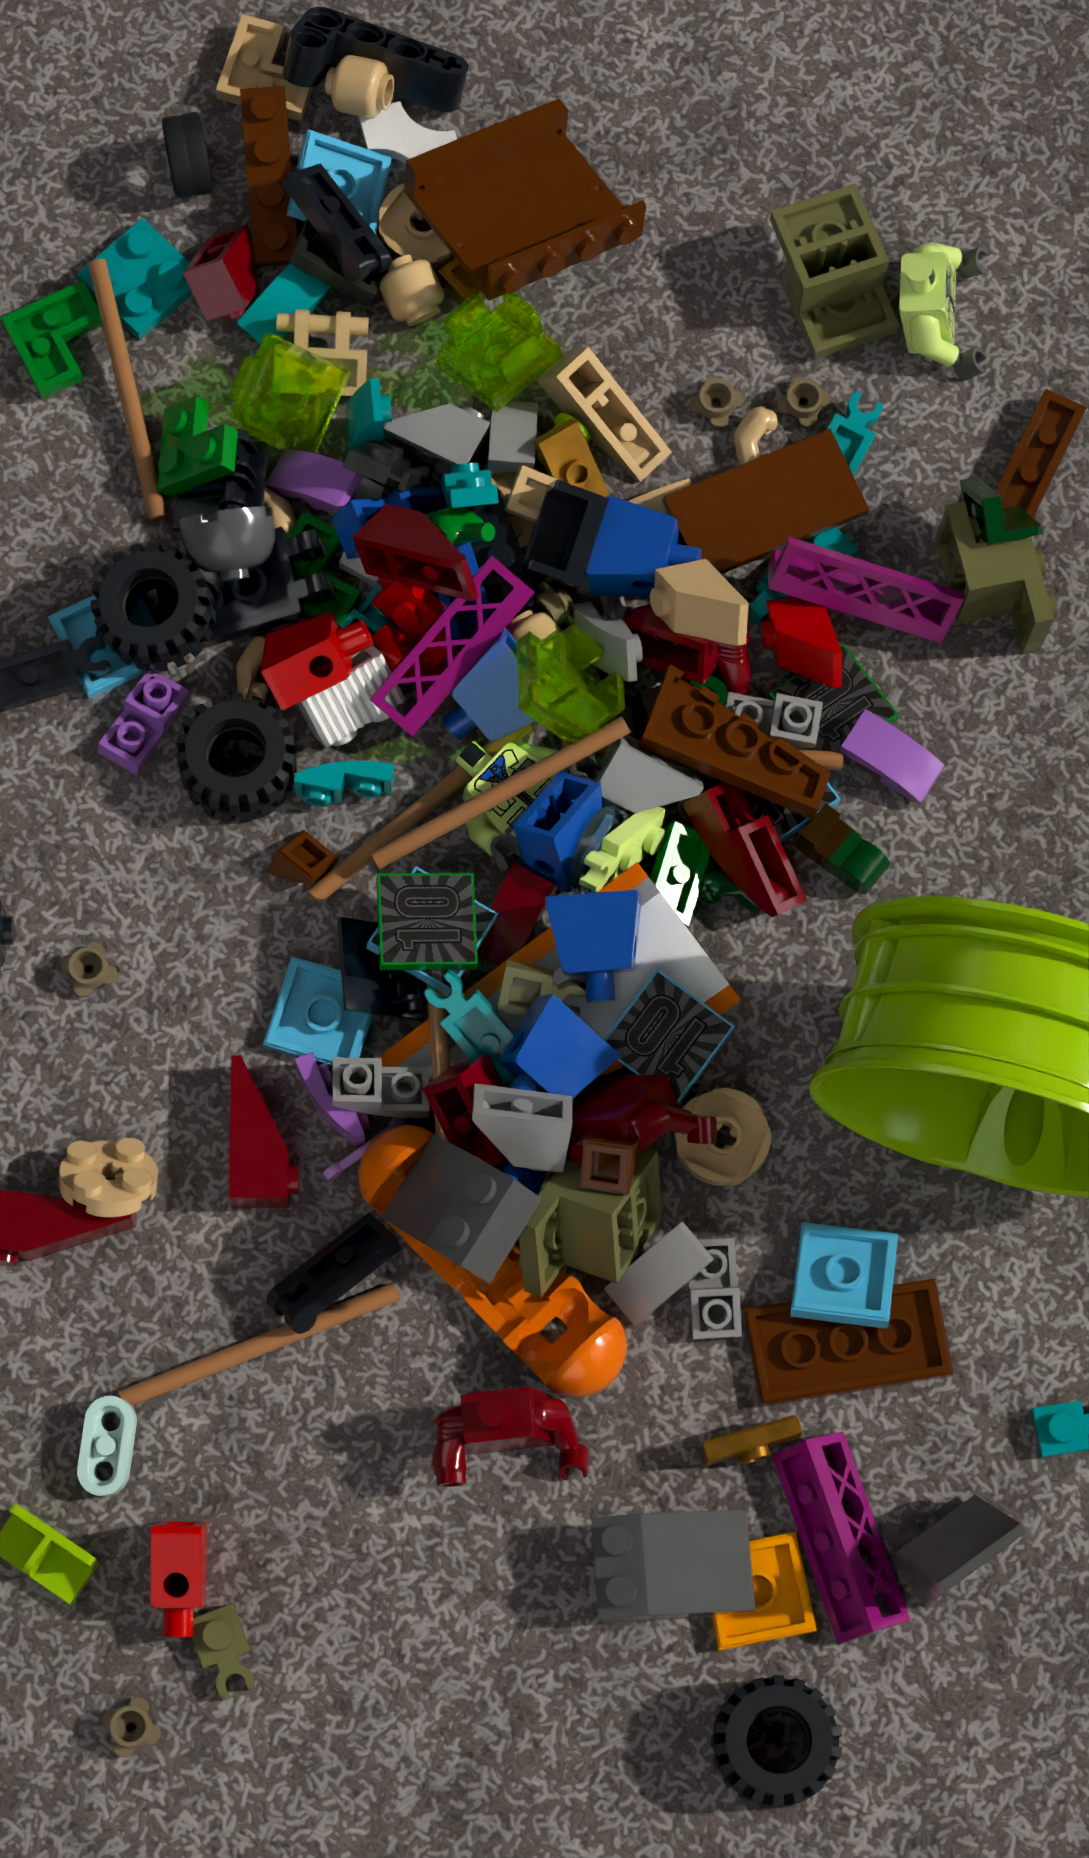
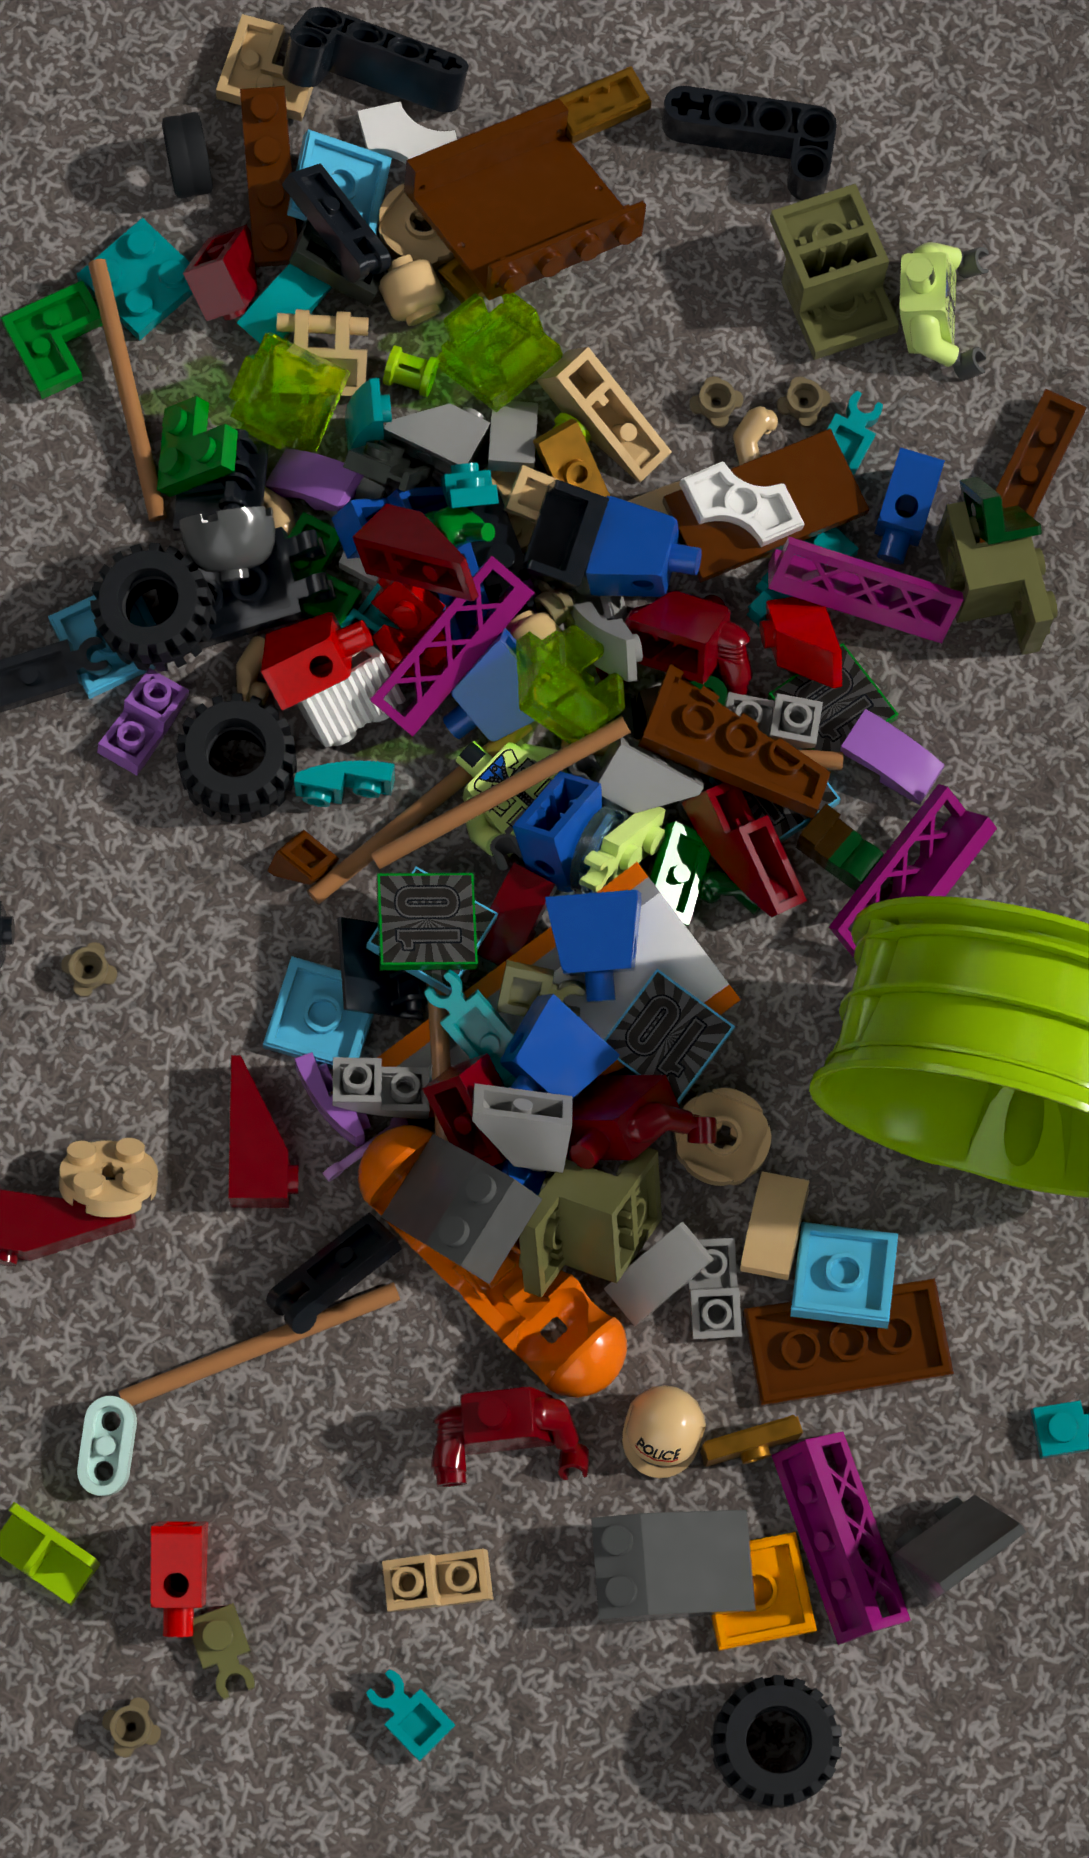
(360, 86): tan head -> none
(416, 1720): none -> teal plate
(424, 370): none -> lime bush
(437, 1580): none -> tan slope
(604, 104): none -> pearl gold plate
(608, 1164): reddish brown slope -> none
(663, 1429): none -> tan helmet
(699, 603): tan slope -> none
(721, 496): none -> white tile
(749, 136): none -> black beam
(774, 1225): none -> tan slope
(912, 492): none -> blue torso
(941, 861): none -> magenta fence

